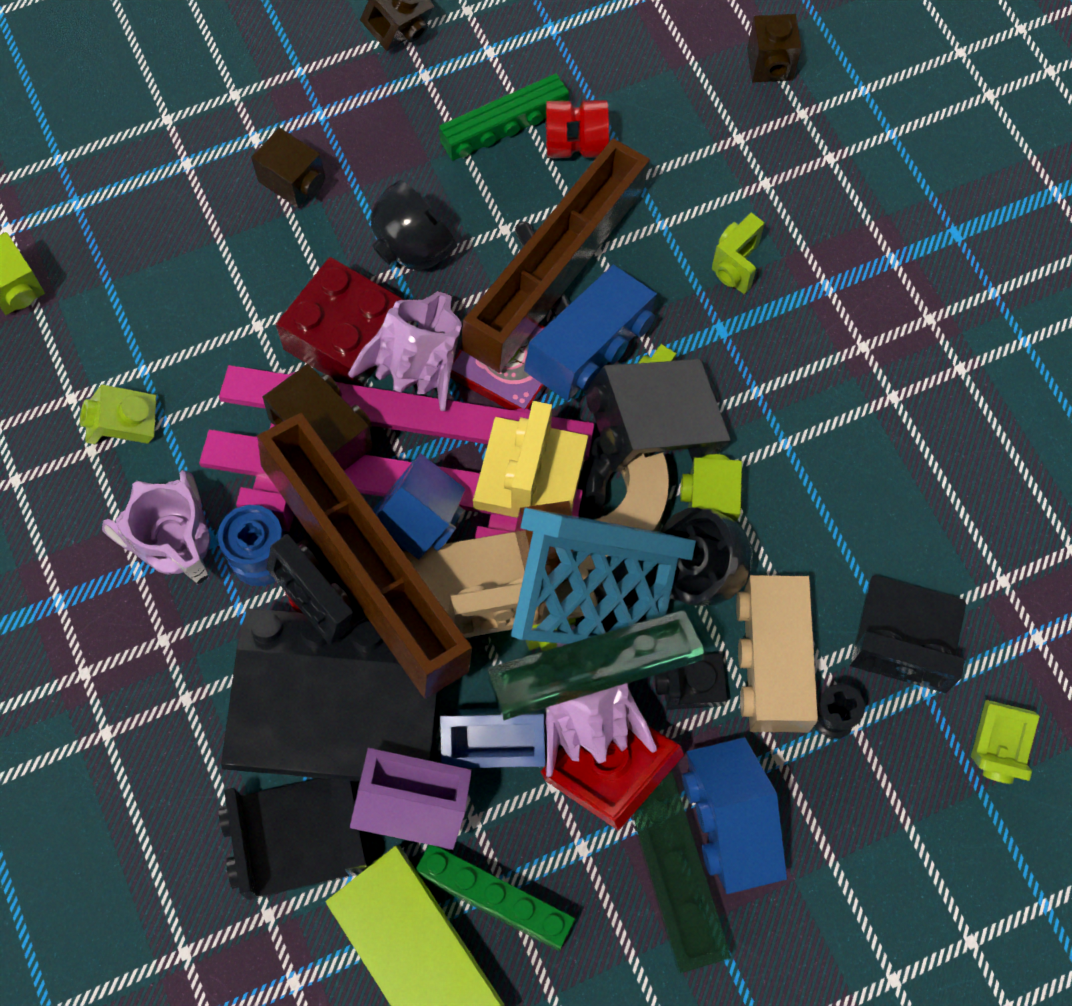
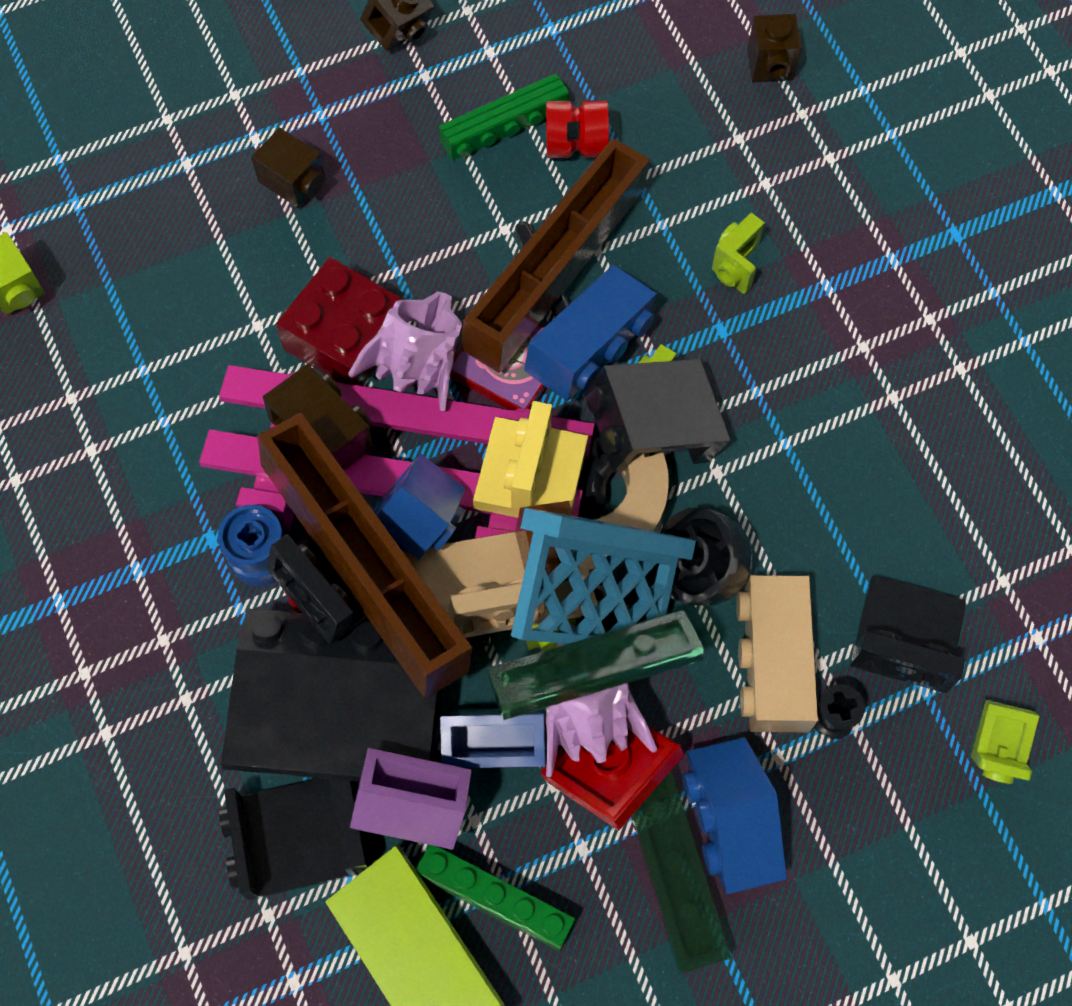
(119, 415): lime bracket -> none
(165, 527): lavender piece -> none
(408, 230): black cylinder -> none
(694, 684): black bracket -> none
(713, 485): lime brick -> none

